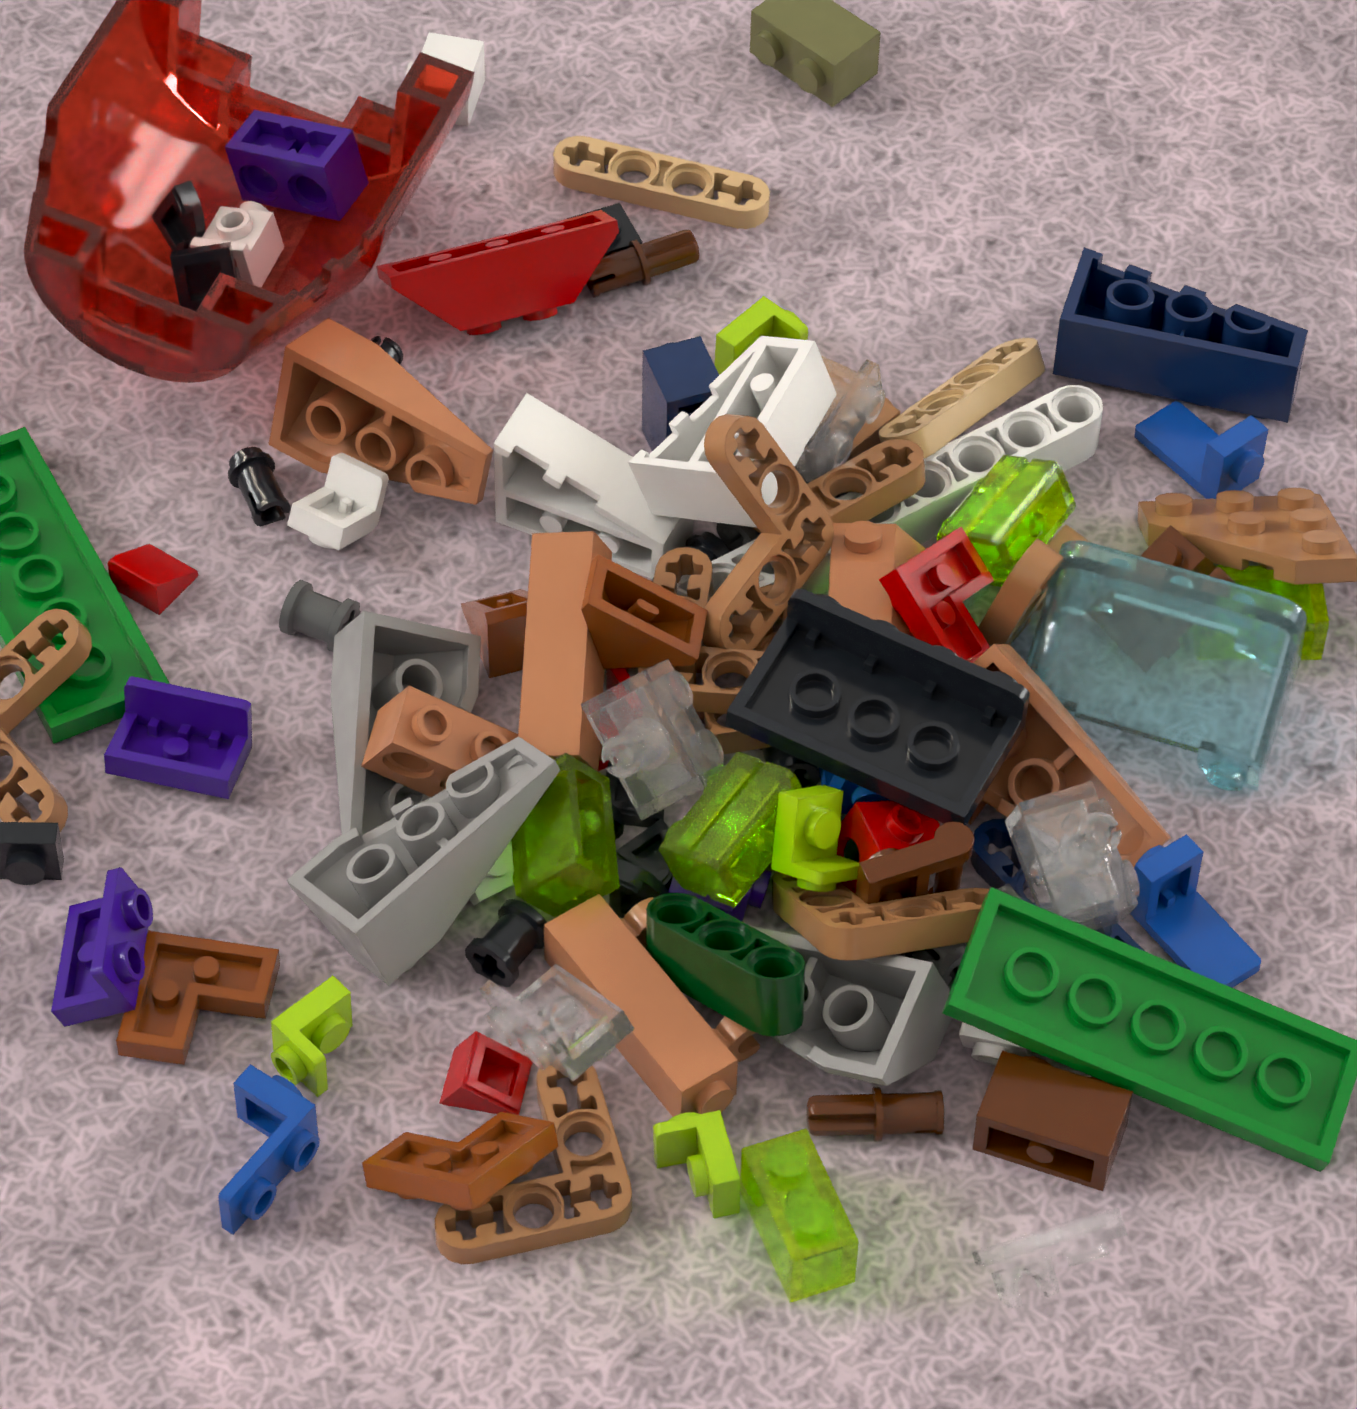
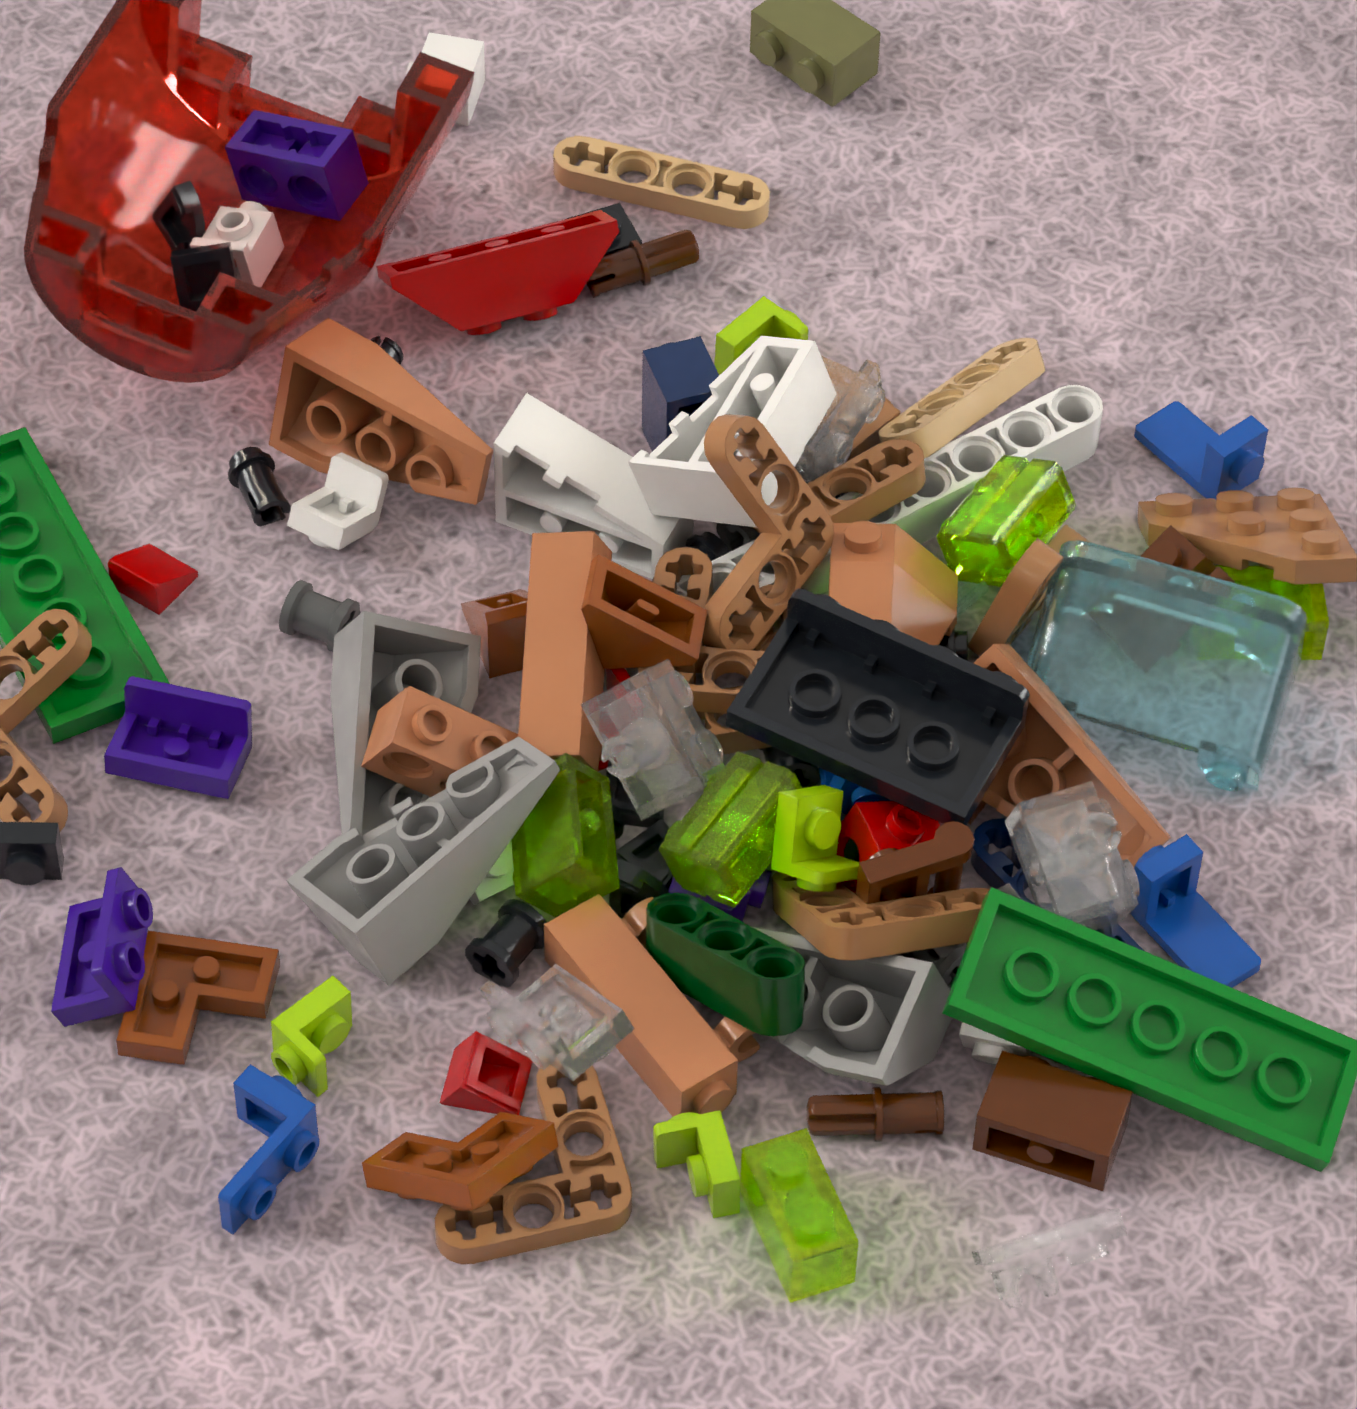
(932, 590): red plate -> none
(1175, 343): dark blue wedge -> none

